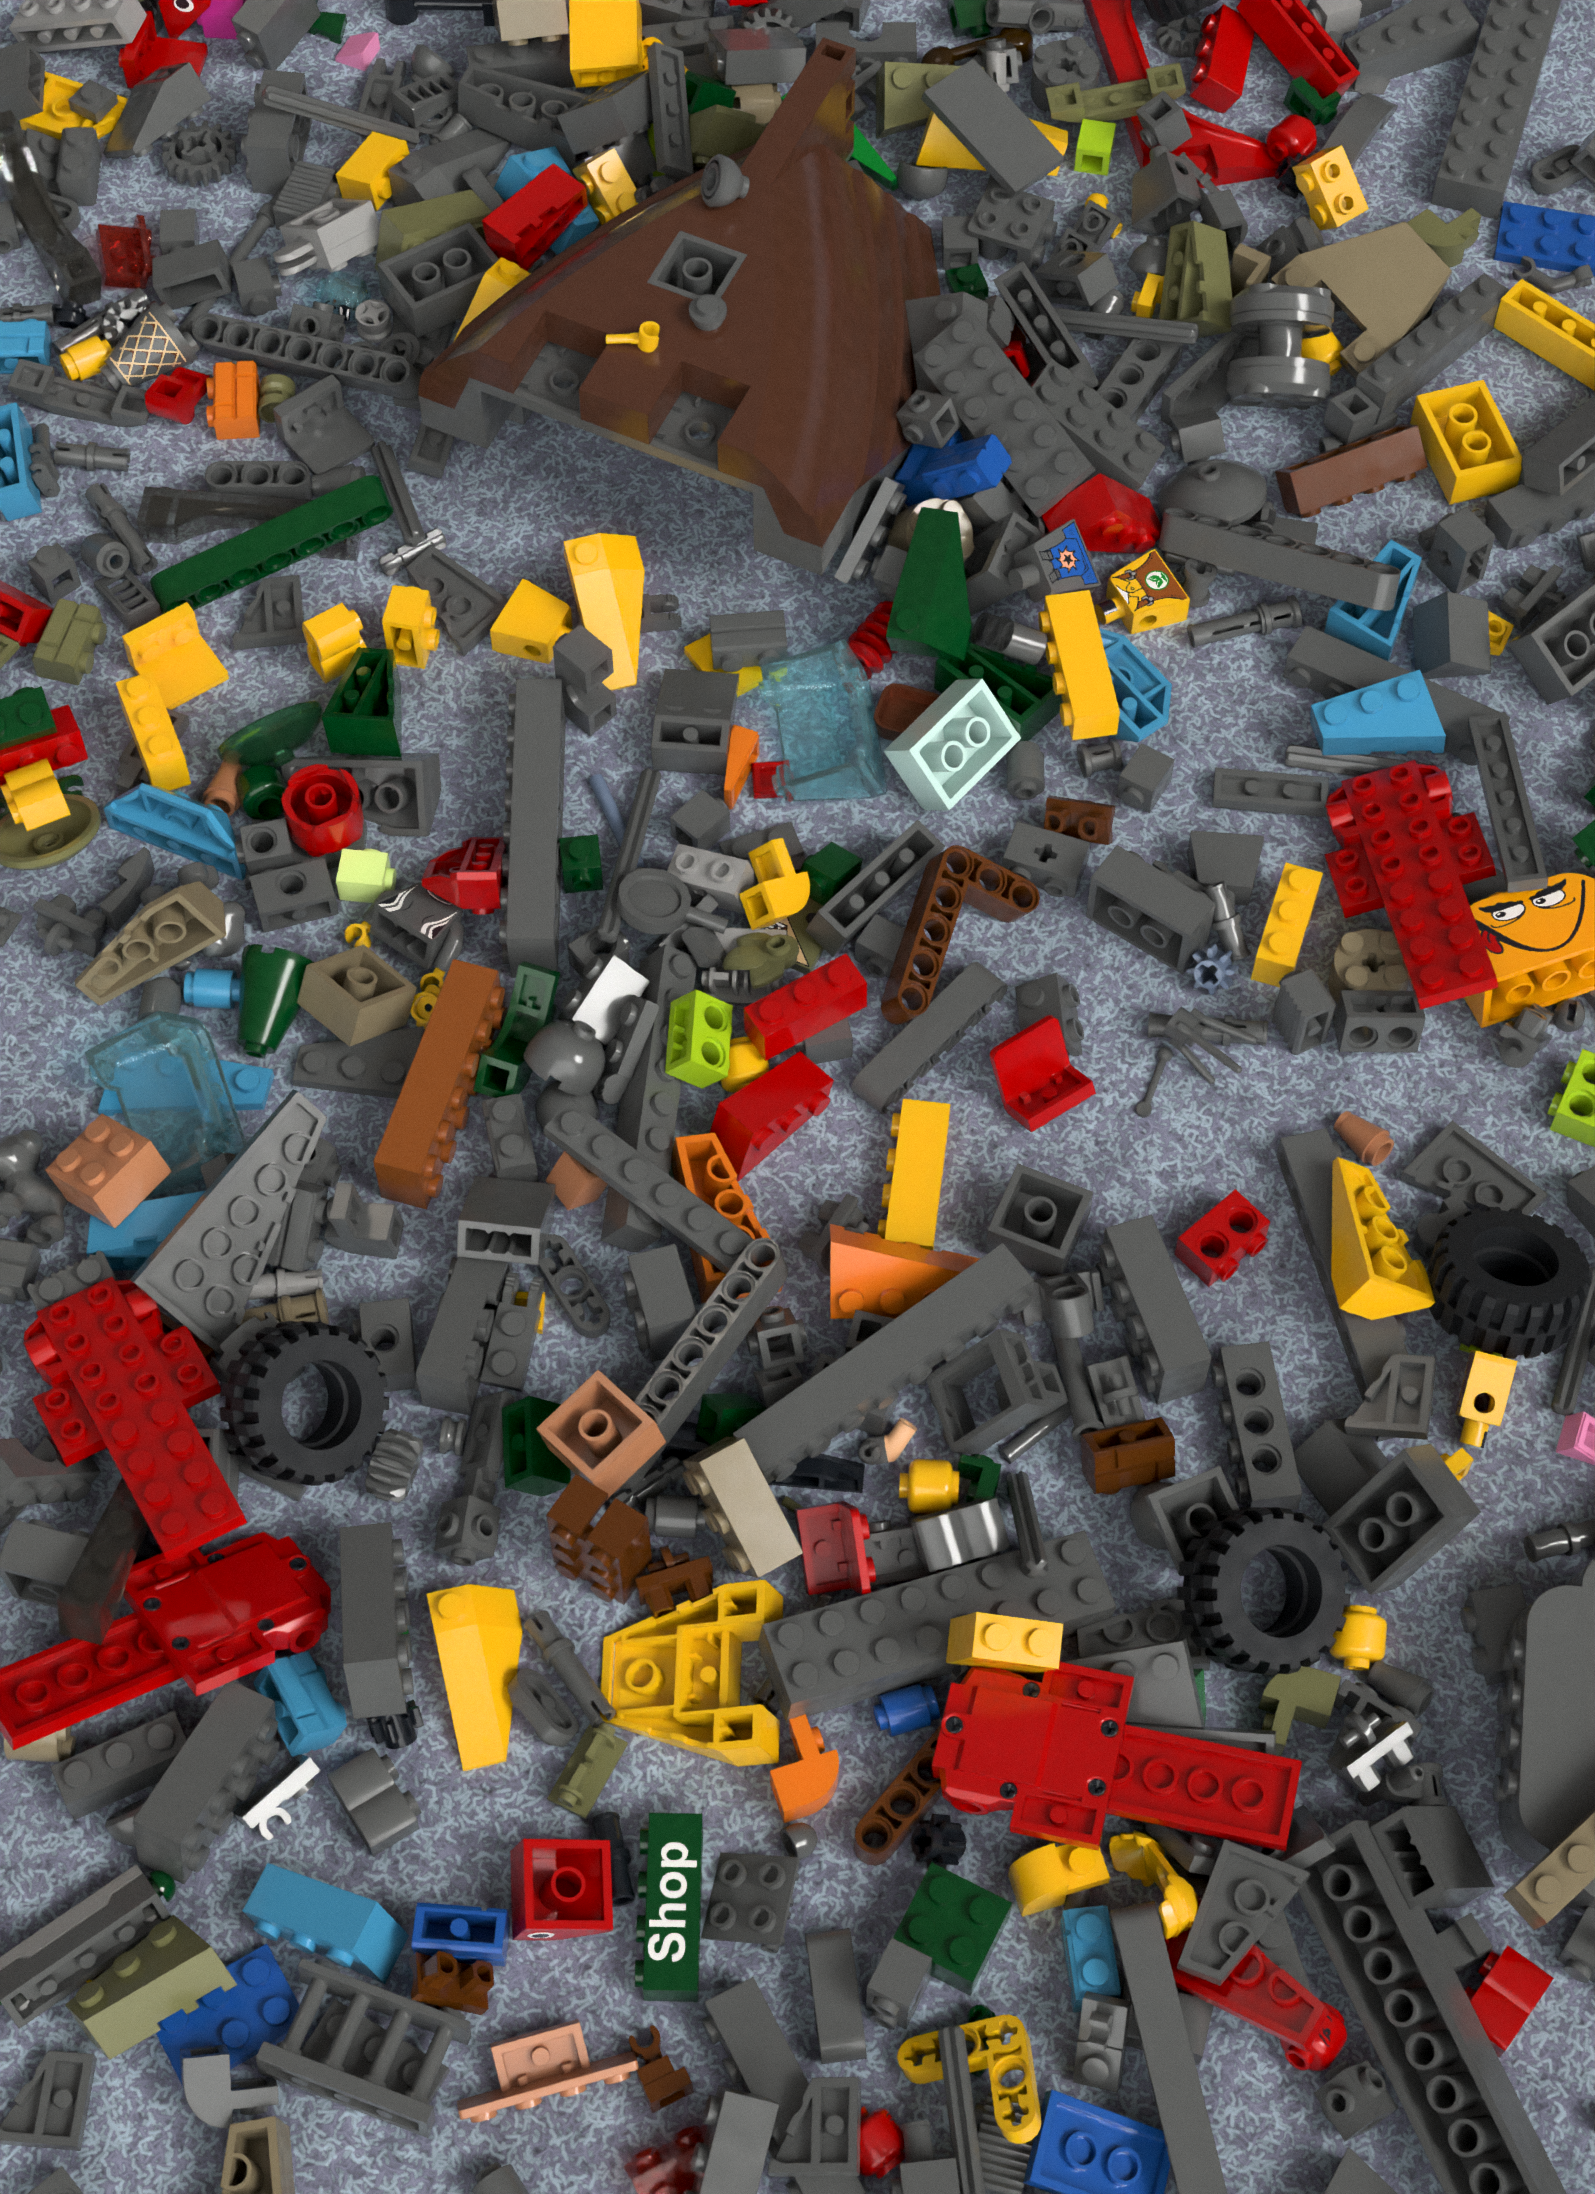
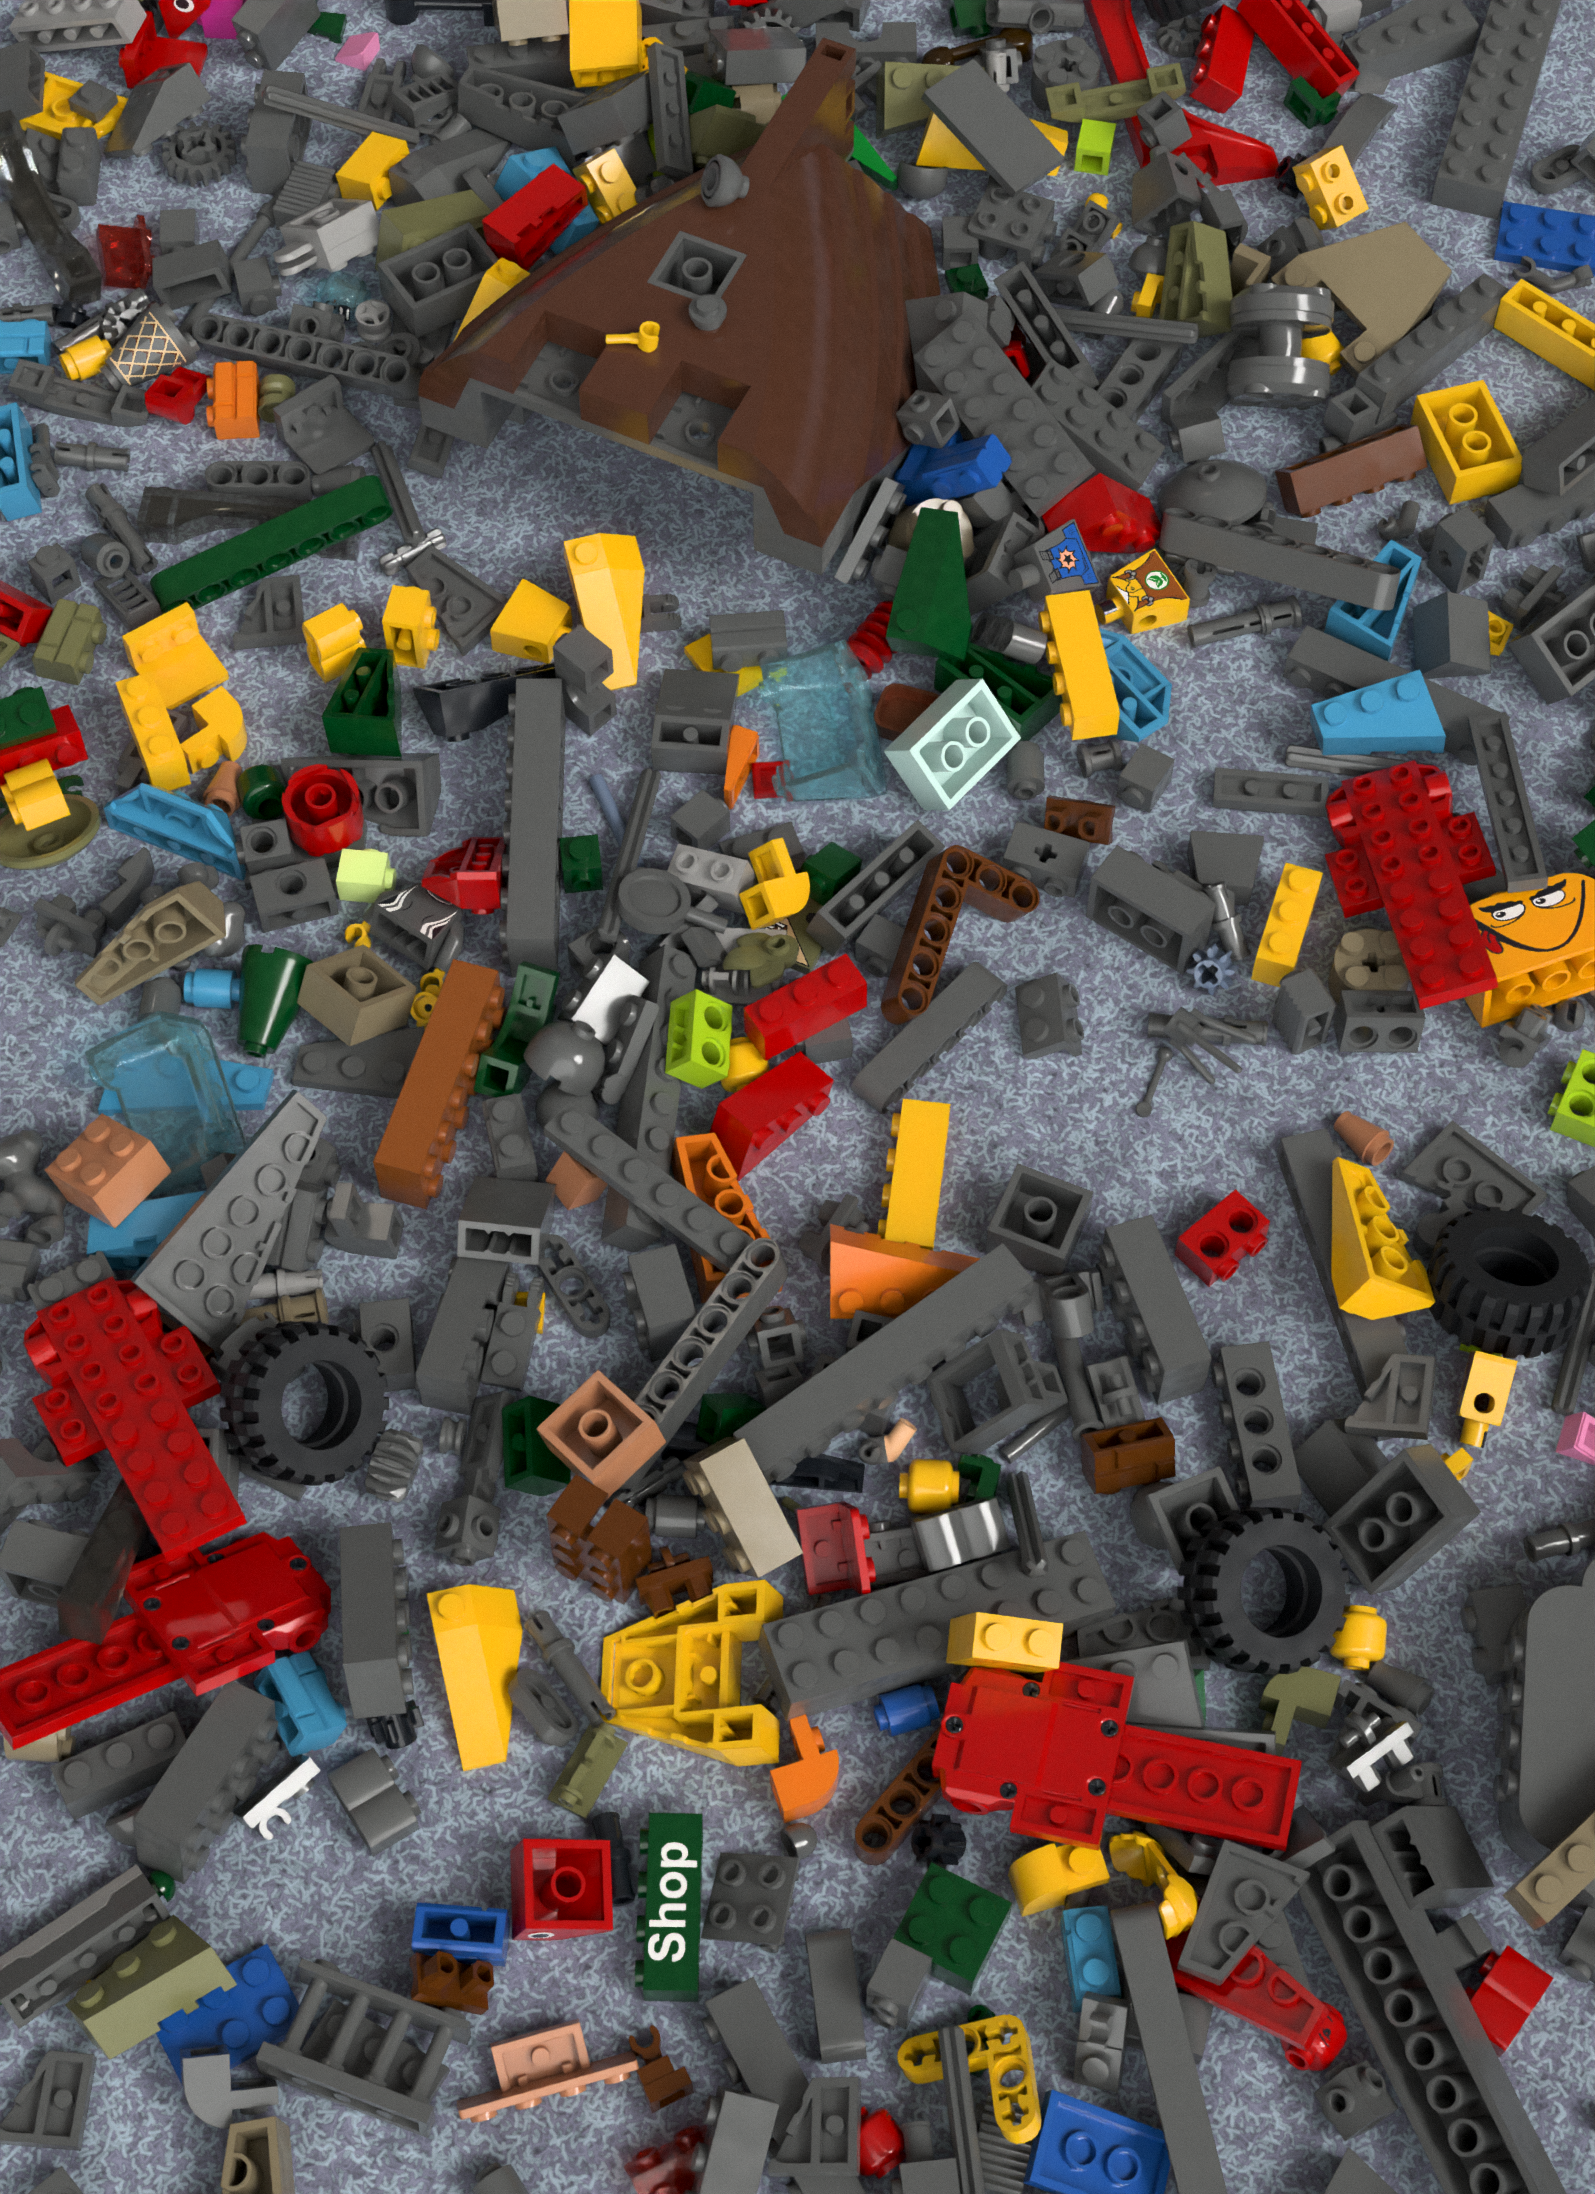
(220, 731): none -> yellow brick
(273, 736): clear green dish -> none
(326, 1922): dark azure wedge -> none
(464, 706): none -> black wedge
(1037, 1075): red bracket -> none
(1291, 136): red head -> none
(1400, 527): none -> dark grey arm
(1447, 239): olive brick -> none

